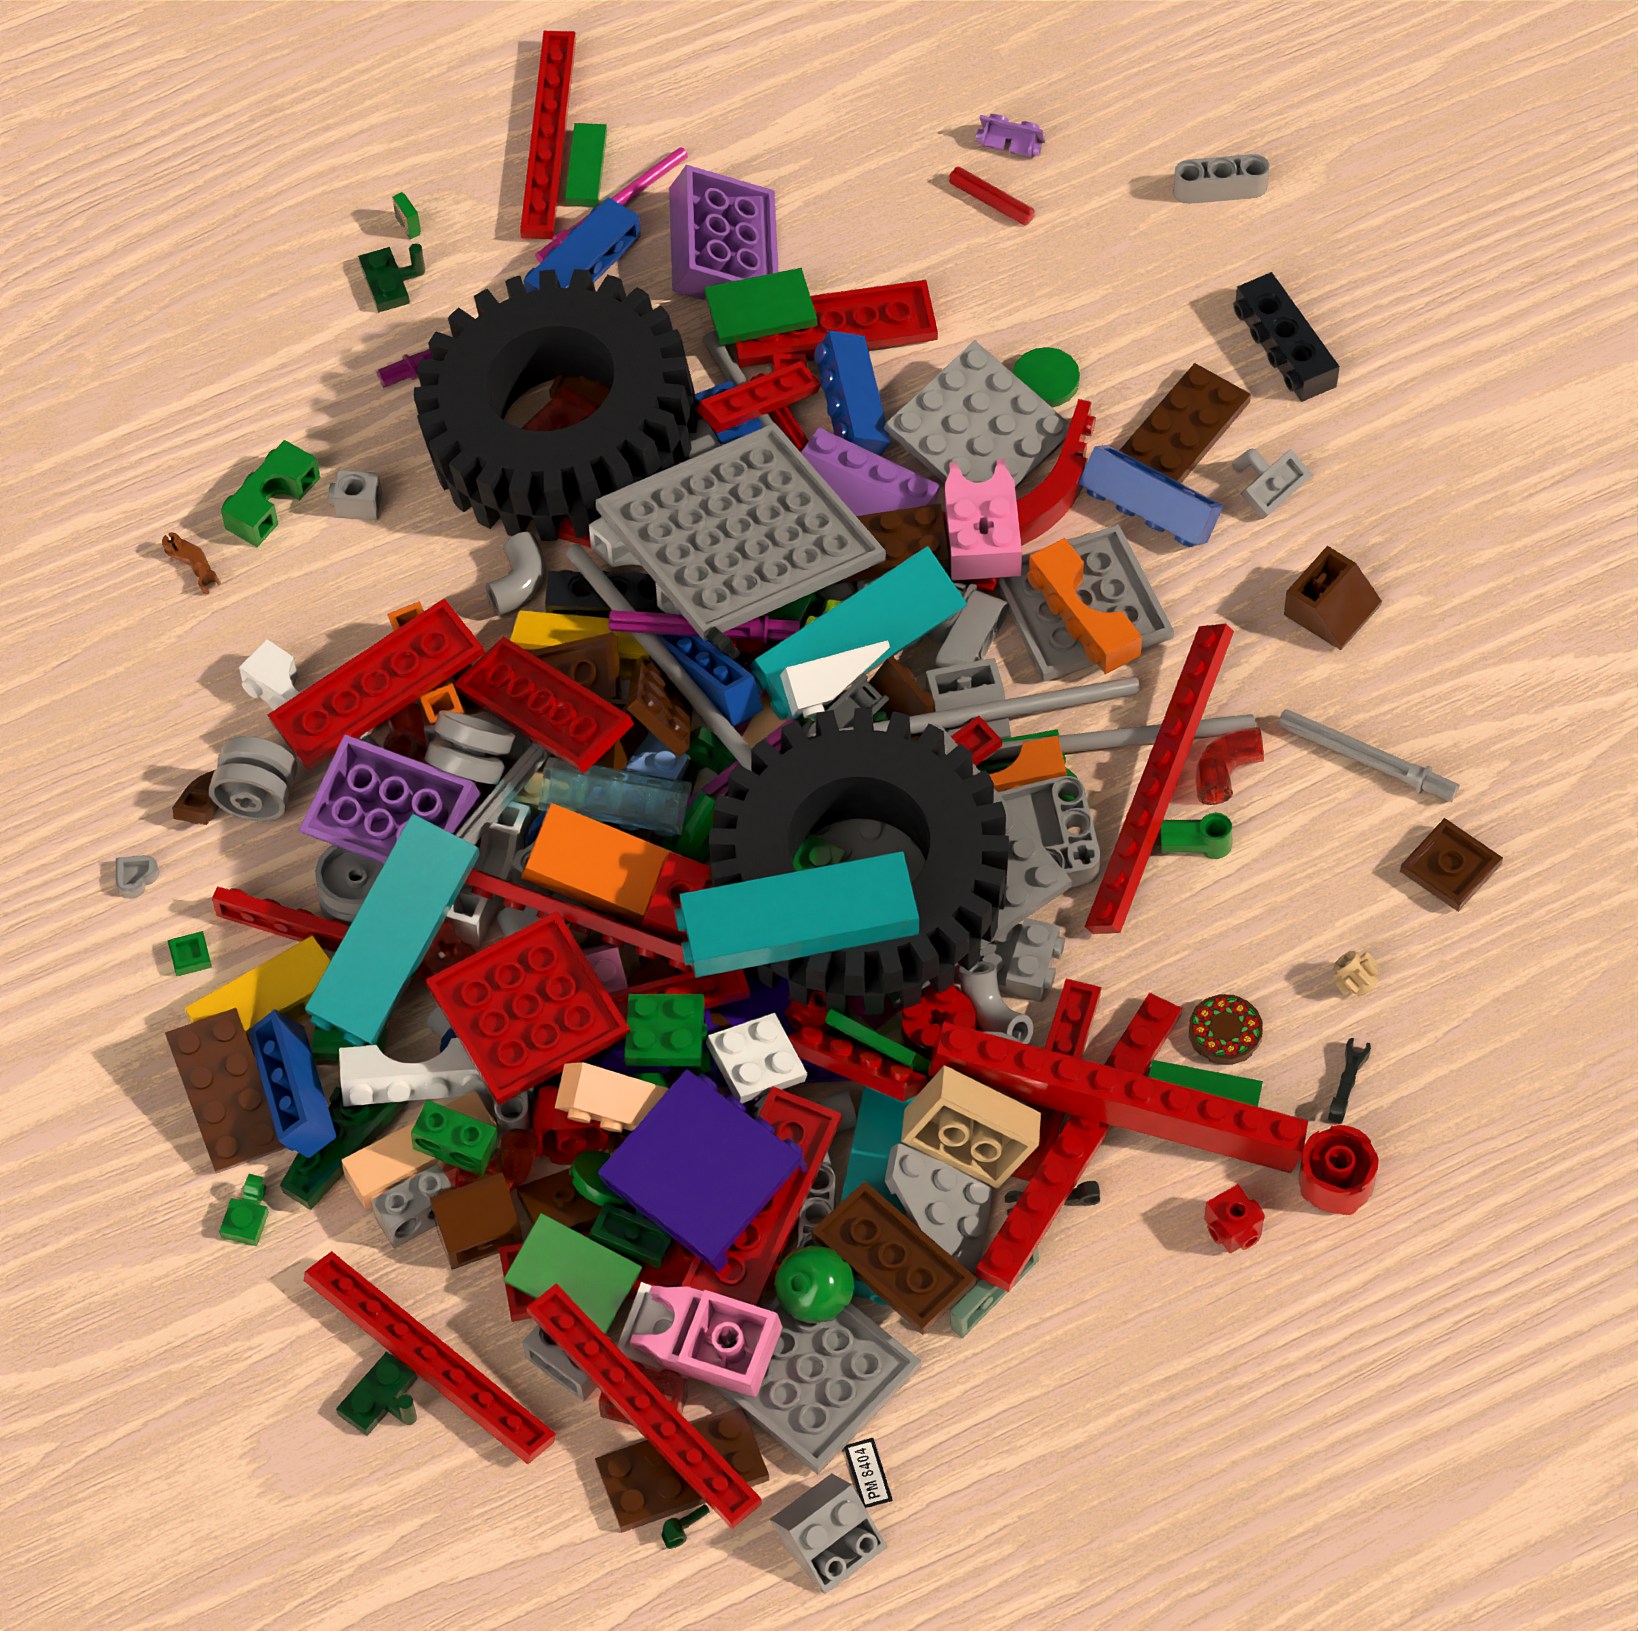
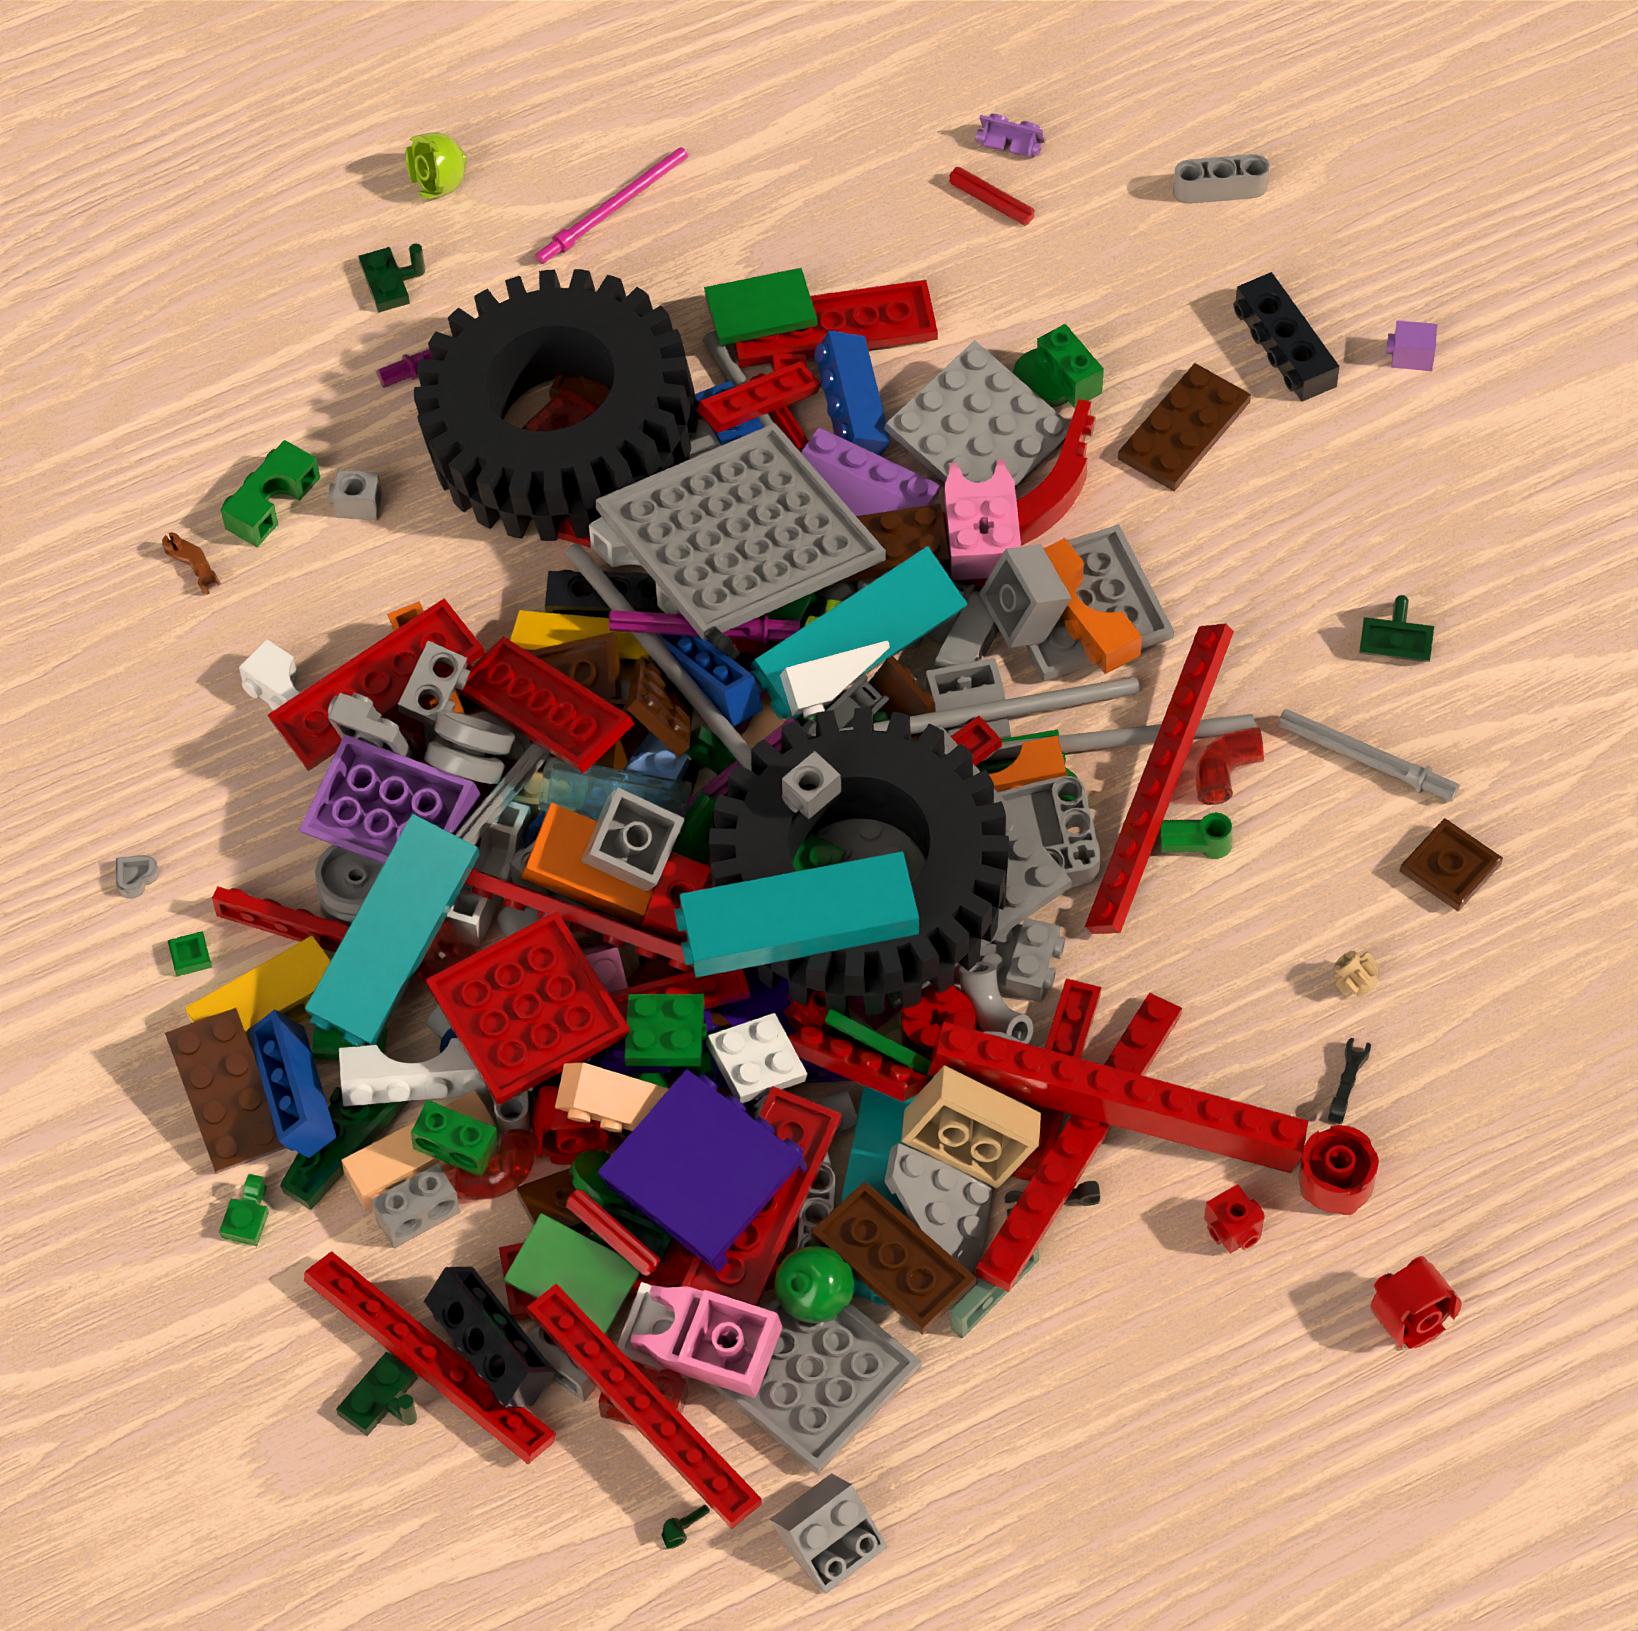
(195, 803): reddish brown plate -> none
(253, 778): light grey wheel -> none
(360, 720): none -> light grey plate
(406, 215): green tile -> none
(425, 682): none -> light grey brick
(435, 164): none -> lime cylinder
(475, 1220): reddish brown slope -> none
(489, 1337): none -> black brick
(523, 579): light grey cylinder -> none
(548, 135): red plate -> none
(586, 165): green tile -> none
(591, 245): blue brick -> none
(612, 1232): none -> red axle
(632, 839): none -> light grey brick
(648, 1488): reddish brown plate -> none
(719, 231): medium lavender slope -> none
(812, 771): none -> light grey brick
(868, 1473): sticker -> none
(1025, 595): none -> light grey brick
(1069, 365): none -> green brick
(1150, 495): brick -> none
(1215, 1083): green tile -> none
(1225, 1029): tile -> none
(1275, 481): light grey plate -> none
(1332, 598): reddish brown slope -> none
(1397, 637): none -> dark green plate
(1412, 345): none -> medium lavender brick
(1414, 1303): none -> red brick

